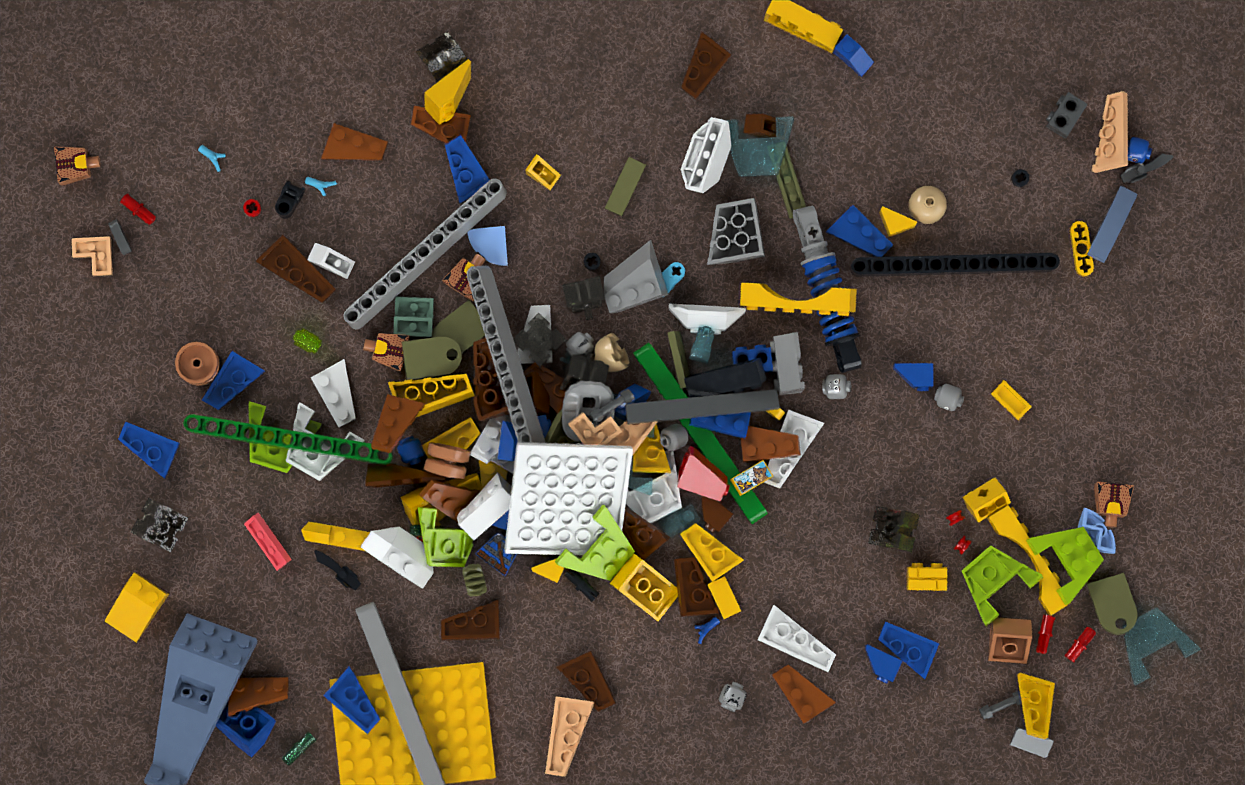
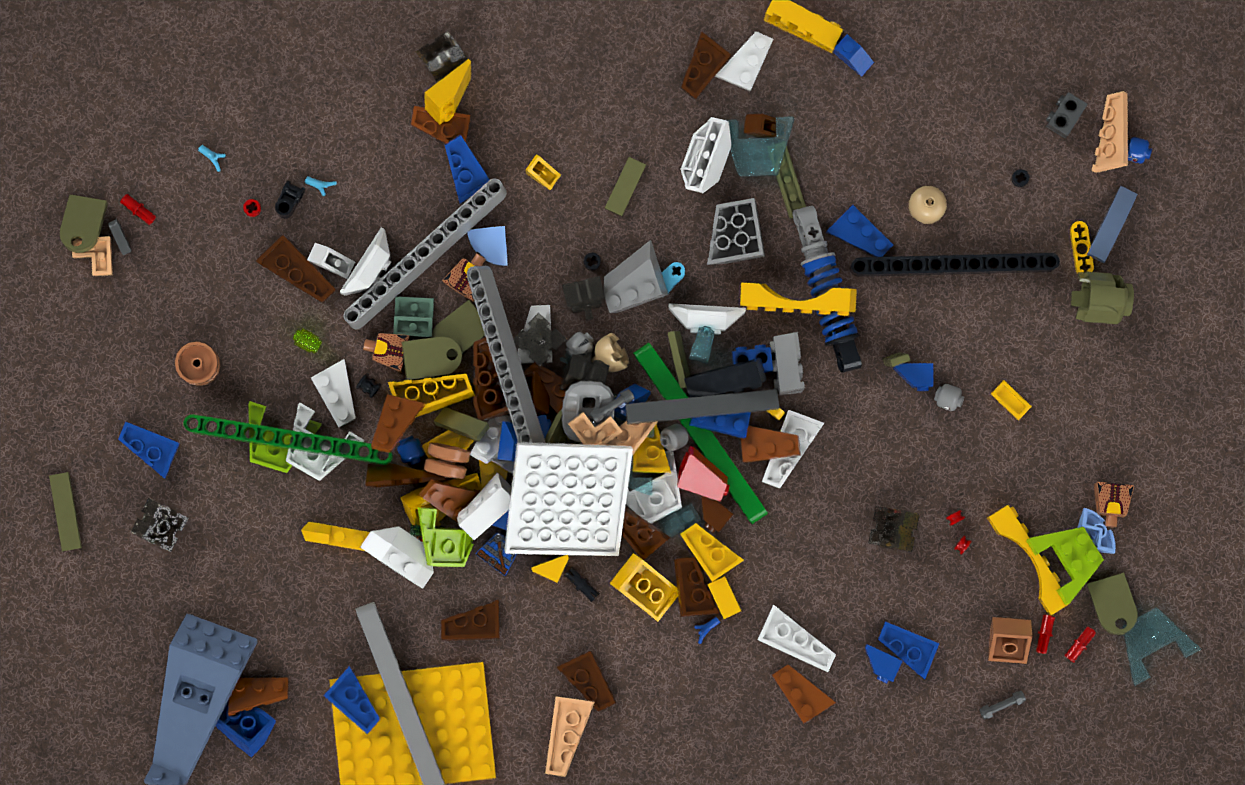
(65, 511): none -> olive tile
(74, 164): torso -> none
(82, 221): none -> olive tile
(136, 606): yellow slope -> none
(231, 380): blue wing -> none
(267, 541): coral plate -> none
(299, 748): clear green axle -> none
(344, 574): black piece -> none
(353, 145): dark orange wing -> none
(368, 385): none -> black bush
(370, 266): none -> white wedge
(461, 424): none -> olive tile
(474, 580): olive gear -> none
(605, 555): lime wing -> none
(732, 696): light grey head -> none
(746, 63): none -> white wing
(751, 477): tile -> none
(836, 386): light grey head -> none
(895, 222): yellow slope -> none
(896, 359): none -> olive tile
(927, 578): yellow brick -> none
(986, 499): yellow brick -> none
(989, 573): lime wing -> none
(1030, 743): slope -> none
(1036, 704): yellow wing -> none
(1102, 298): none -> olive piece
(1138, 171): dark grey piece -> none

